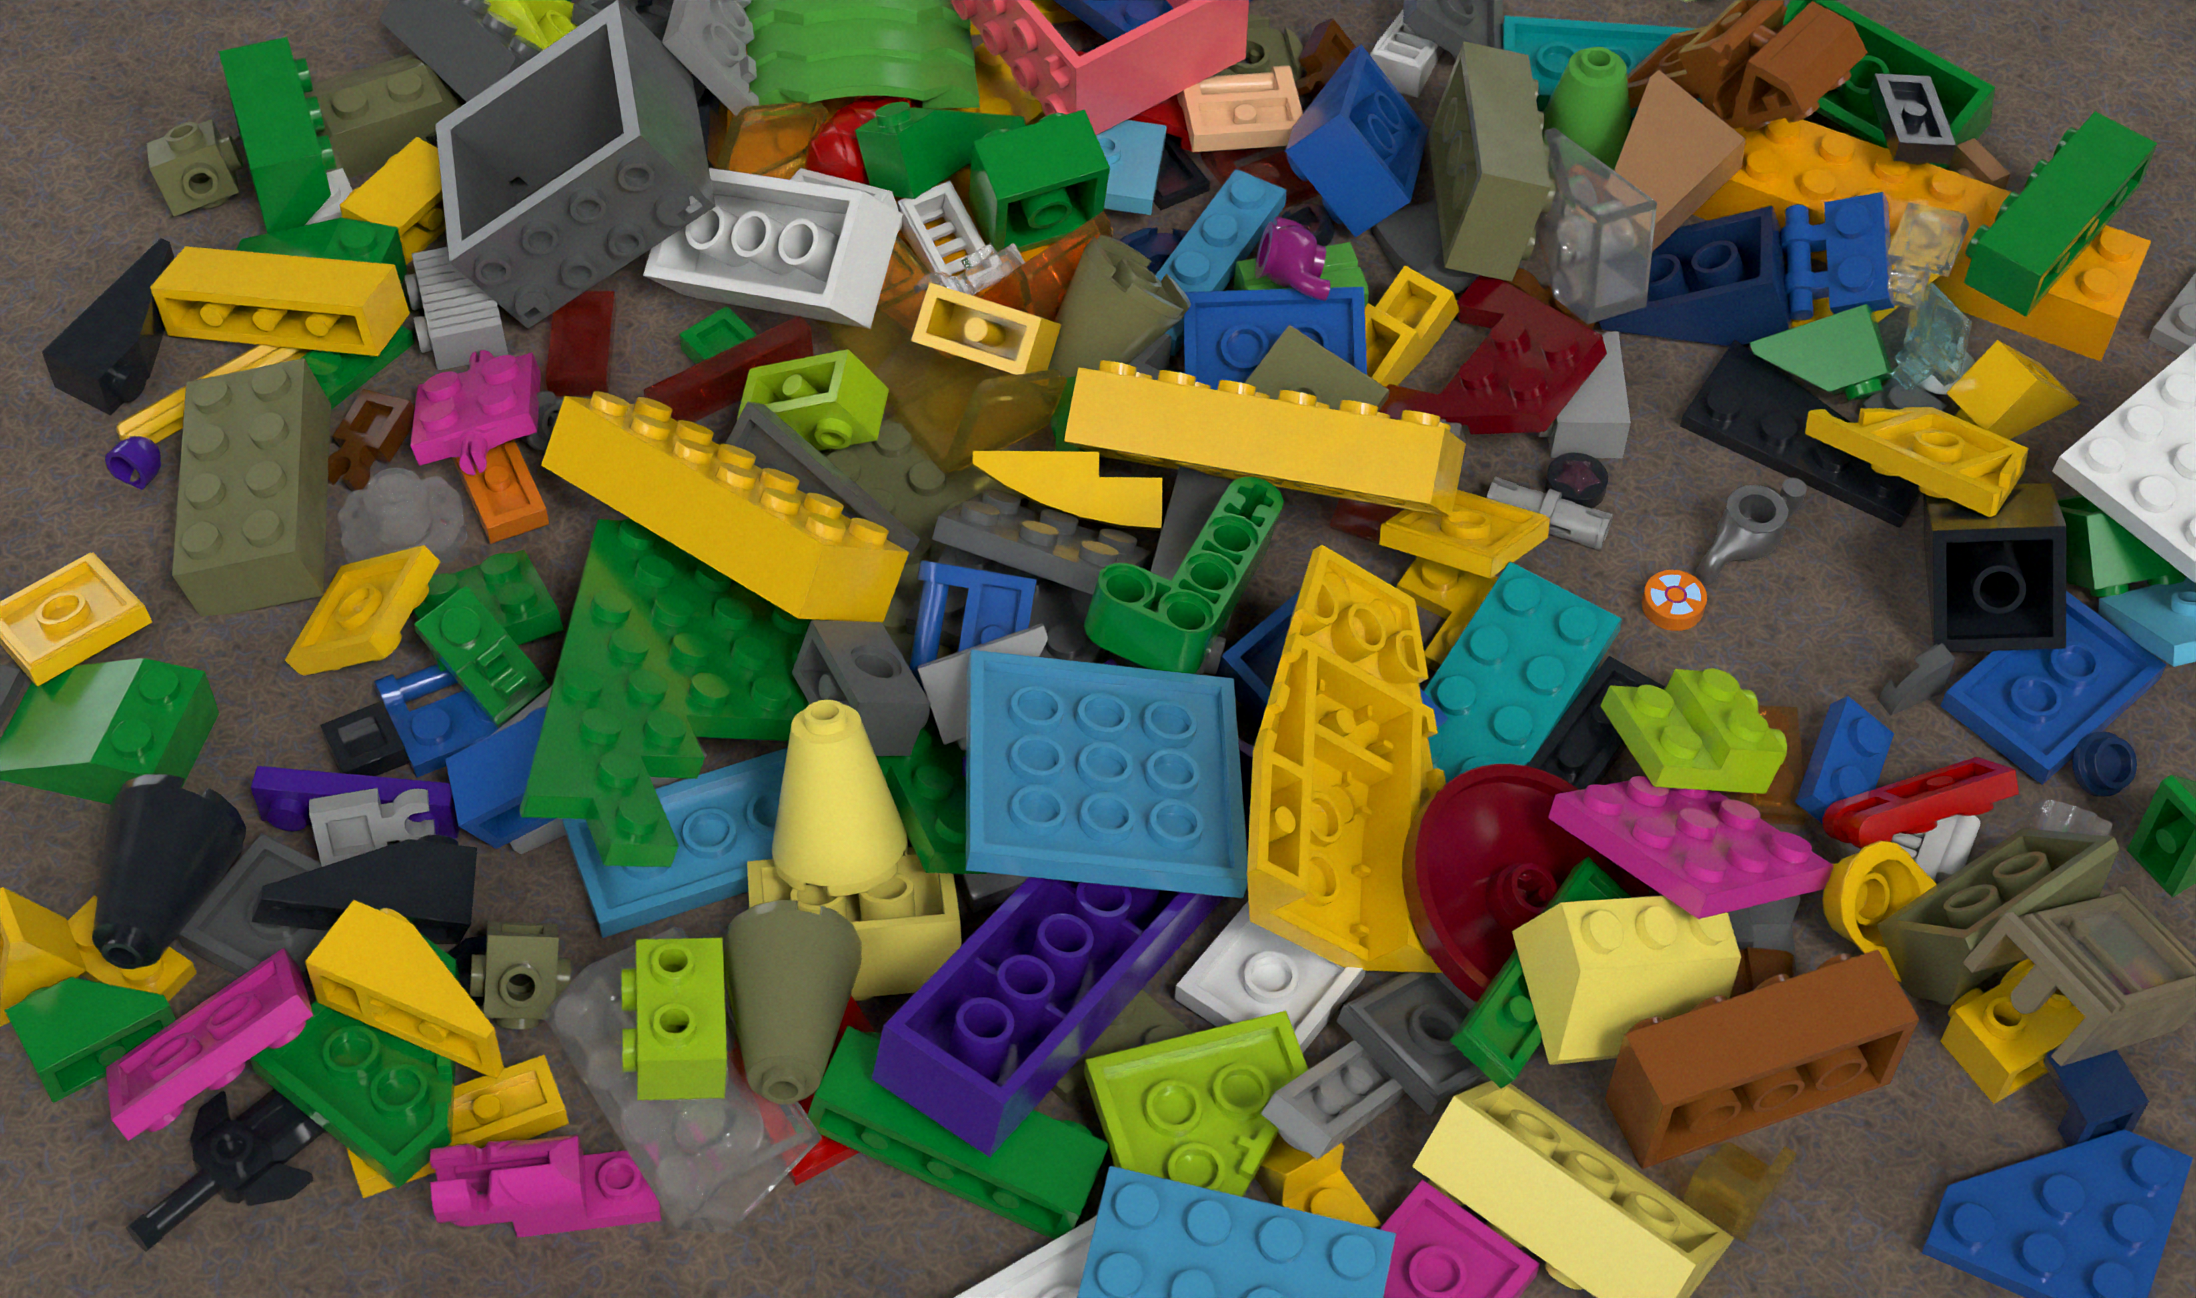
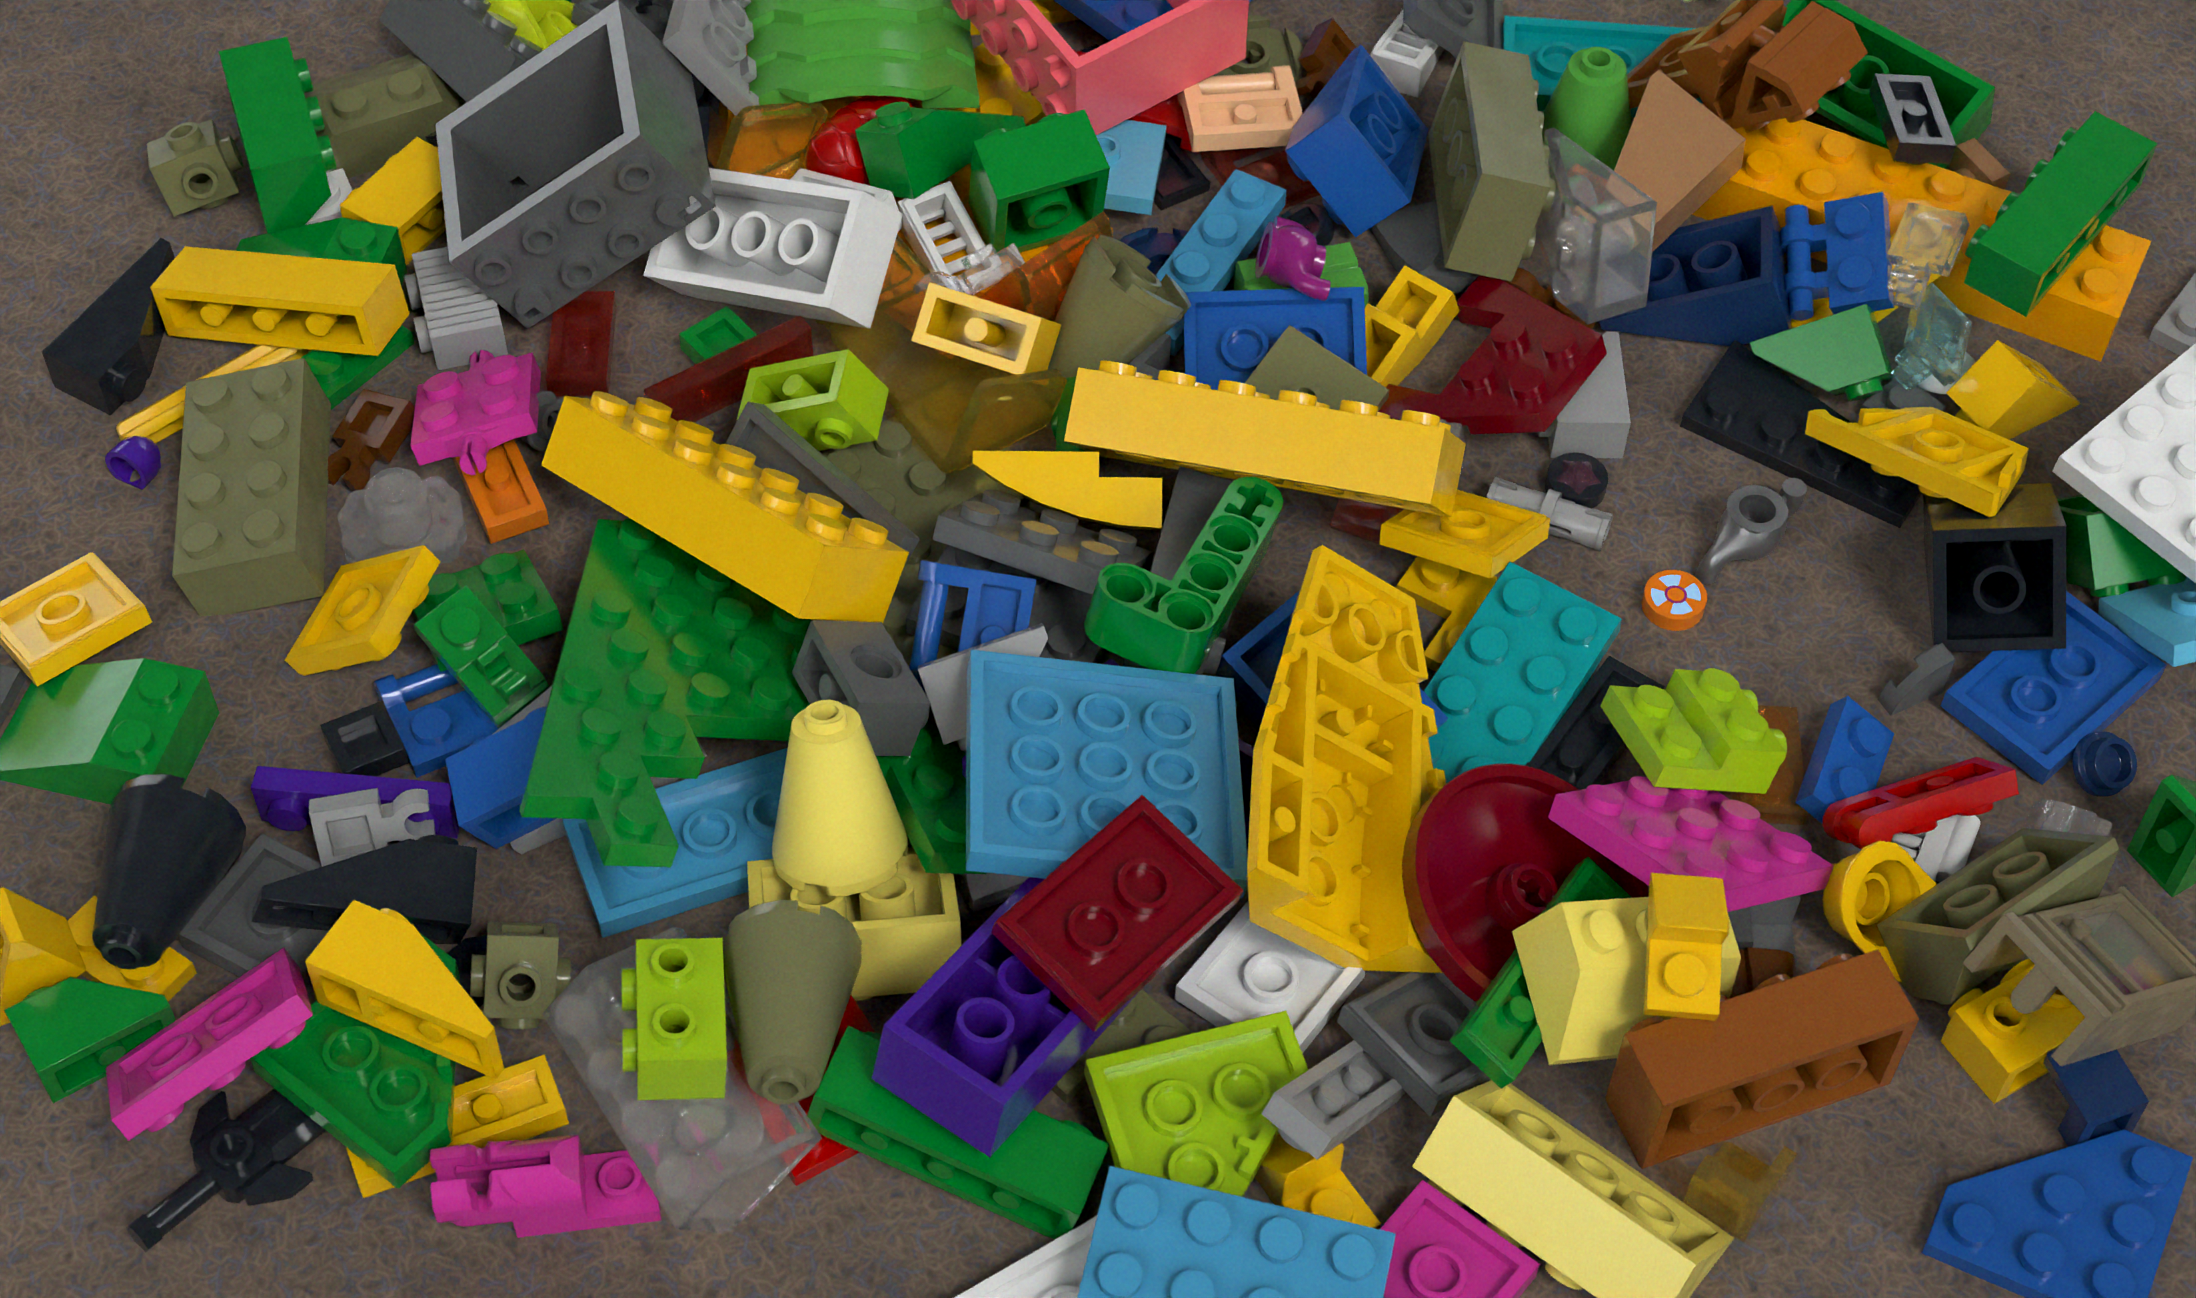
(1117, 912): none -> dark red tile
(1685, 946): none -> yellow slope

